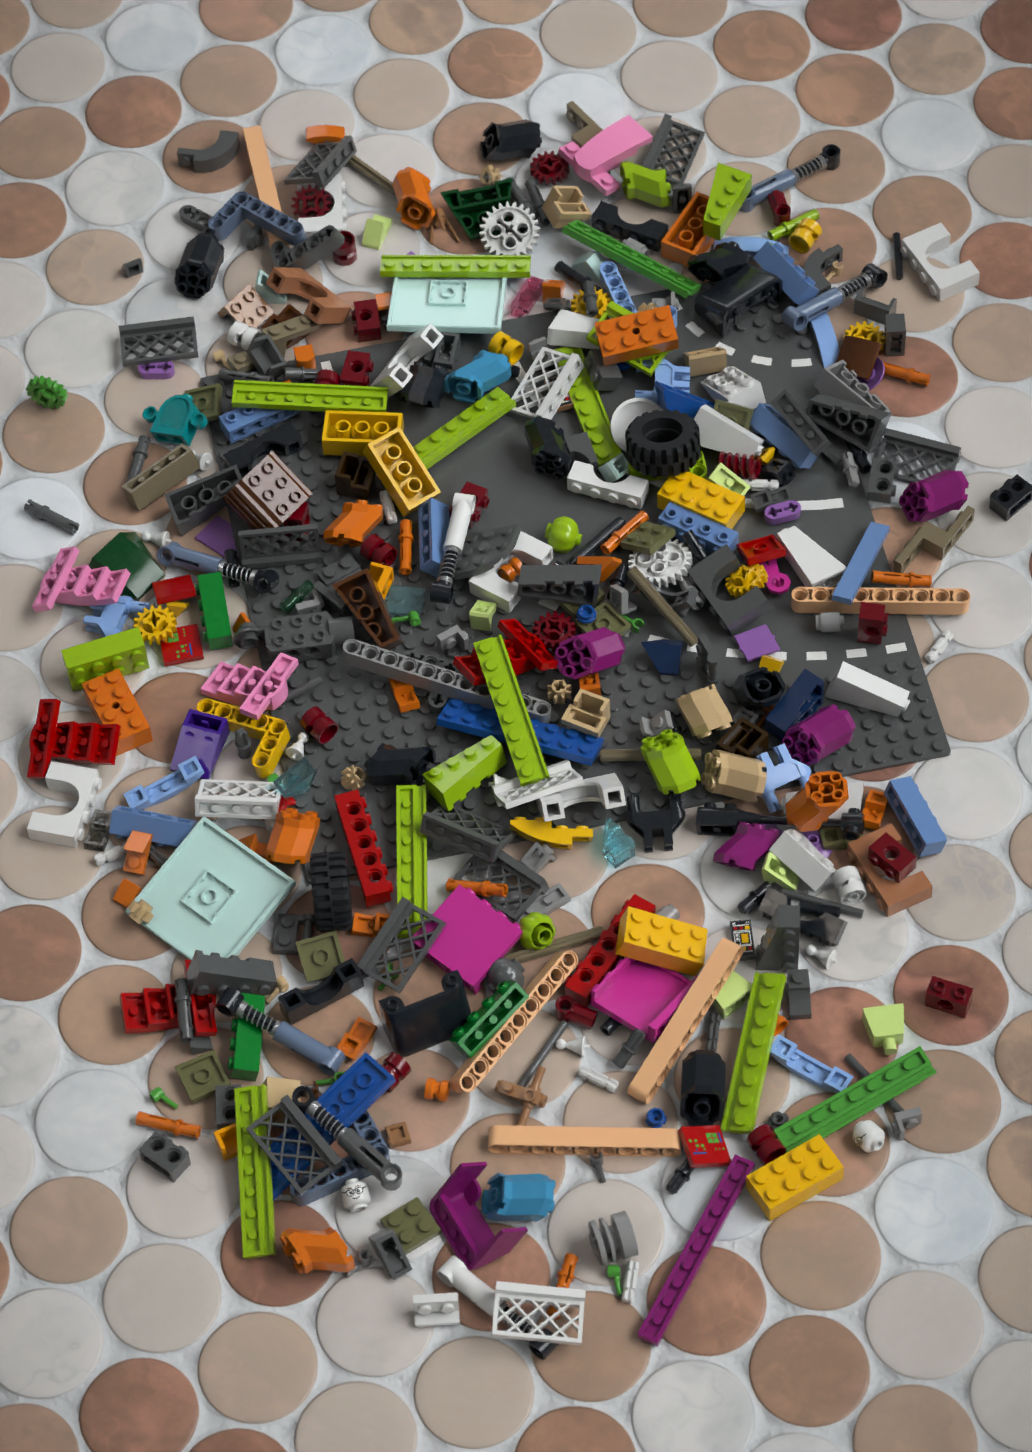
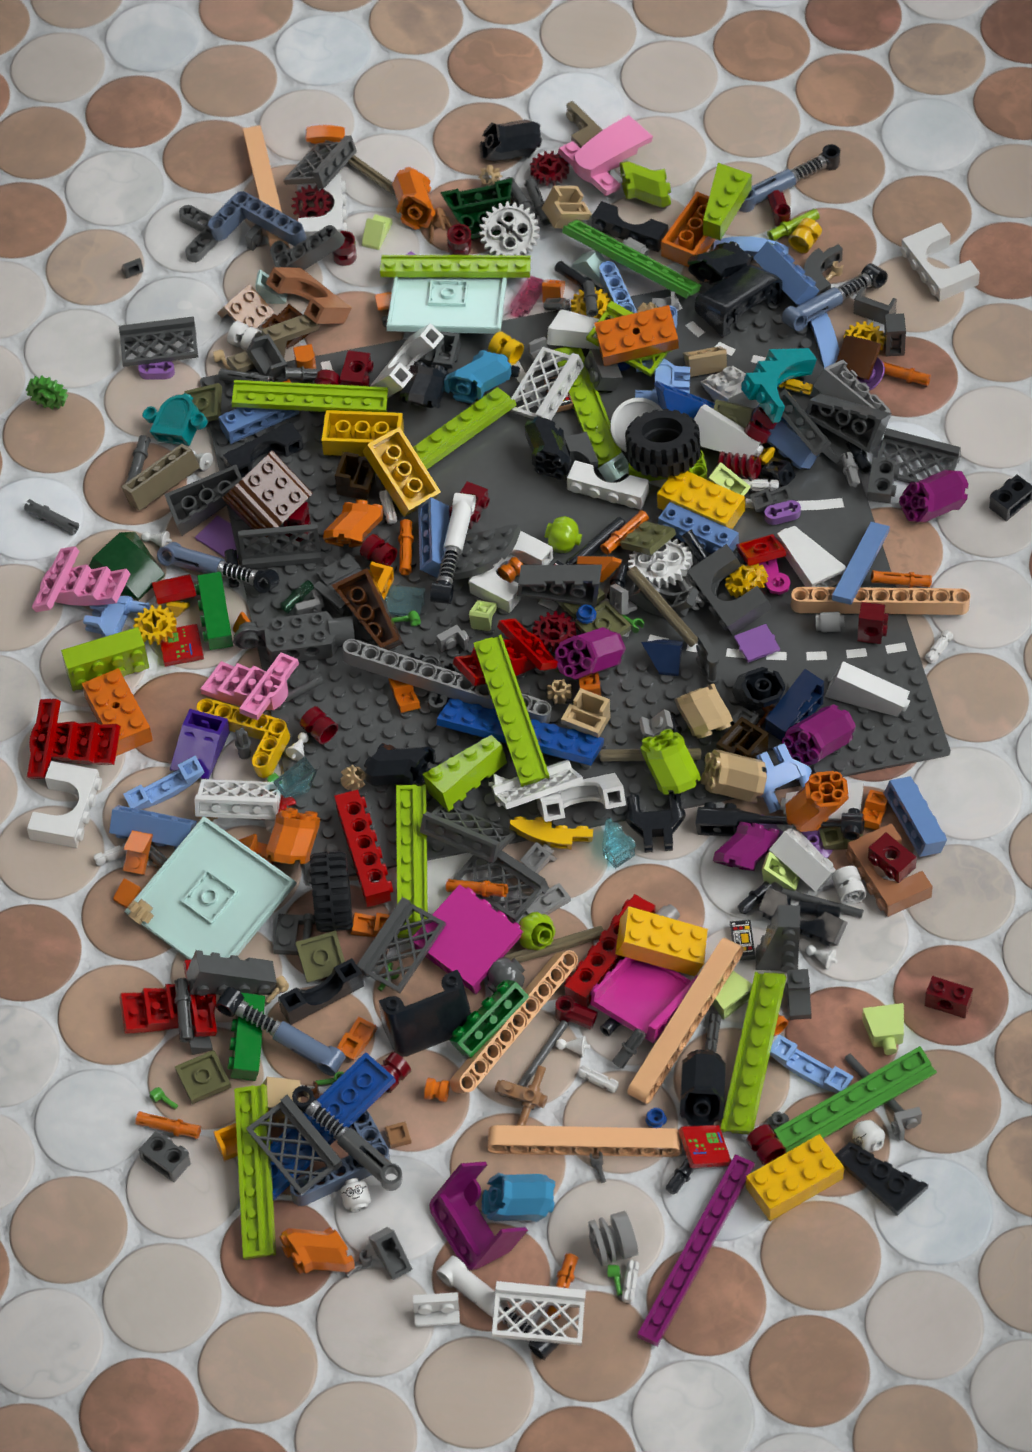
(99, 831): clear smoke slope -> none
(199, 266): black brick -> none
(213, 157): dark grey arch -> none
(225, 1108): dark grey brick -> none
(367, 320): dark red brick -> none
(412, 1225): olive plate -> none
(459, 240): none -> dark red wheel
(659, 143): dark grey fence -> none
(680, 196): dark grey slope -> none
(760, 427): none -> dark red wheel
(769, 374): none -> teal arch
(771, 663): yellow slope -> none
(798, 386): none -> yellow axle
(888, 1184): none -> black wing
(897, 256): black bar -> none
(933, 540): dark tan bracket -> none

